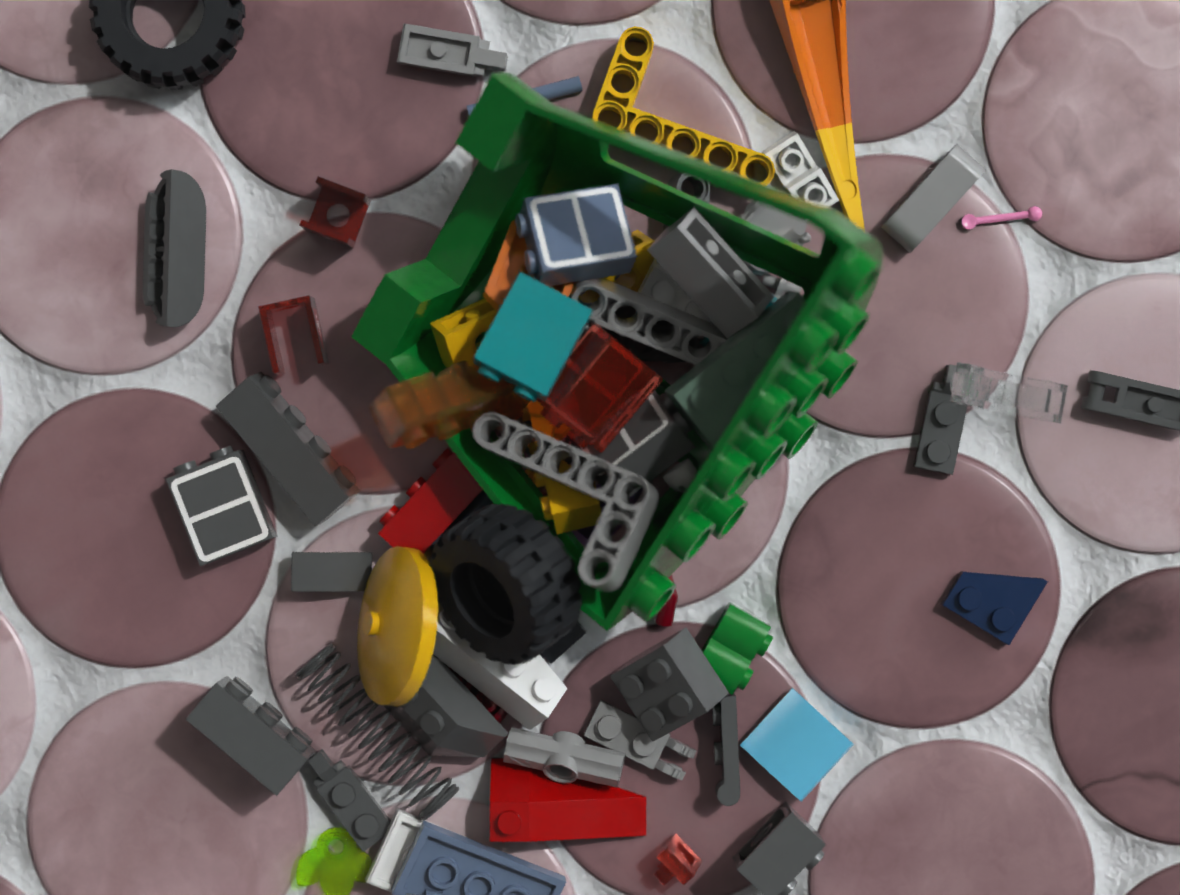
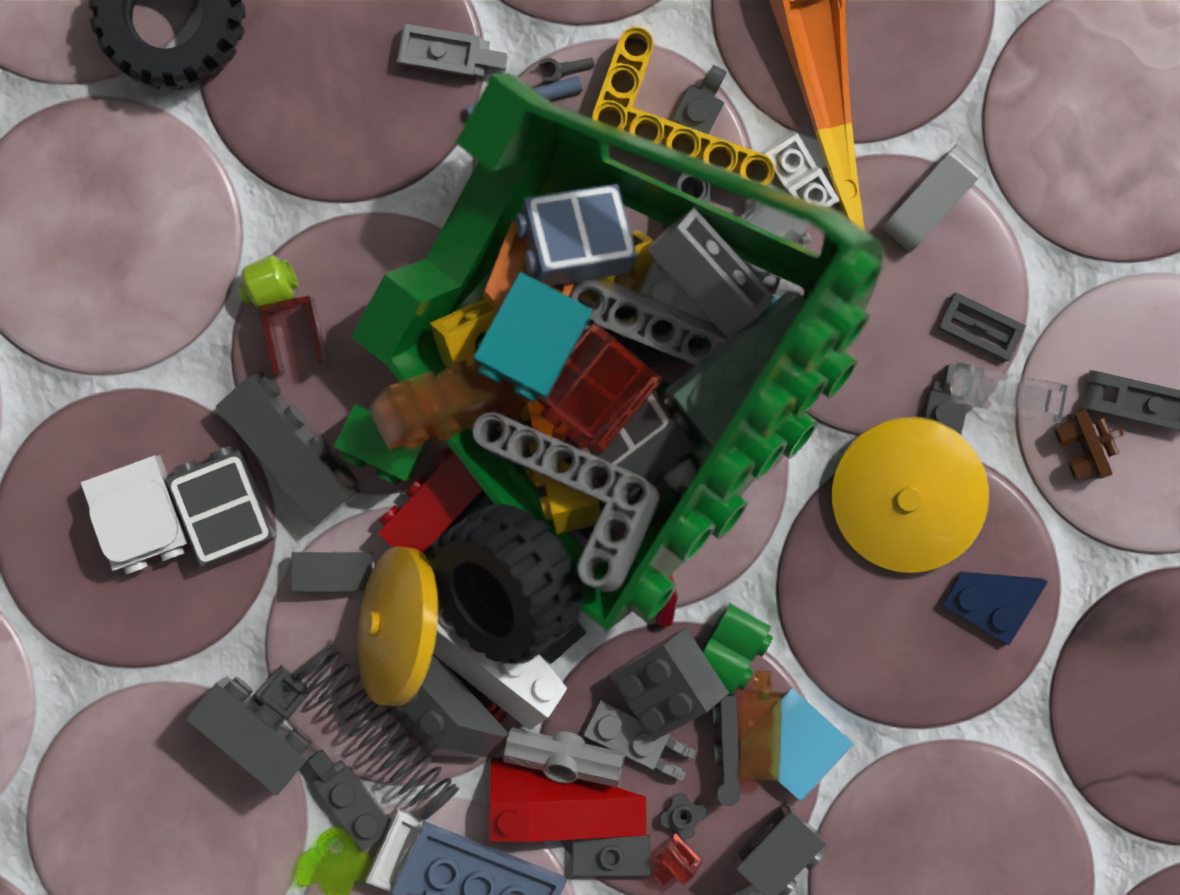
(135, 515): none -> white brick
(174, 249): dark grey brick -> none
(268, 281): none -> lime head
(283, 692): none -> dark grey tile
(330, 195): clear red piece -> none
(364, 444): none -> green brick
(565, 67): none -> dark grey hand
(612, 856): none -> dark grey plate
(694, 814): none -> dark grey plate
(701, 107): none -> dark grey plate
(761, 730): none -> clear orange hinge
(910, 494): none -> yellow dish
(951, 312): none -> dark grey tile
(970, 221): bright pink hinge -> none
(1081, 429): none -> reddish brown hips

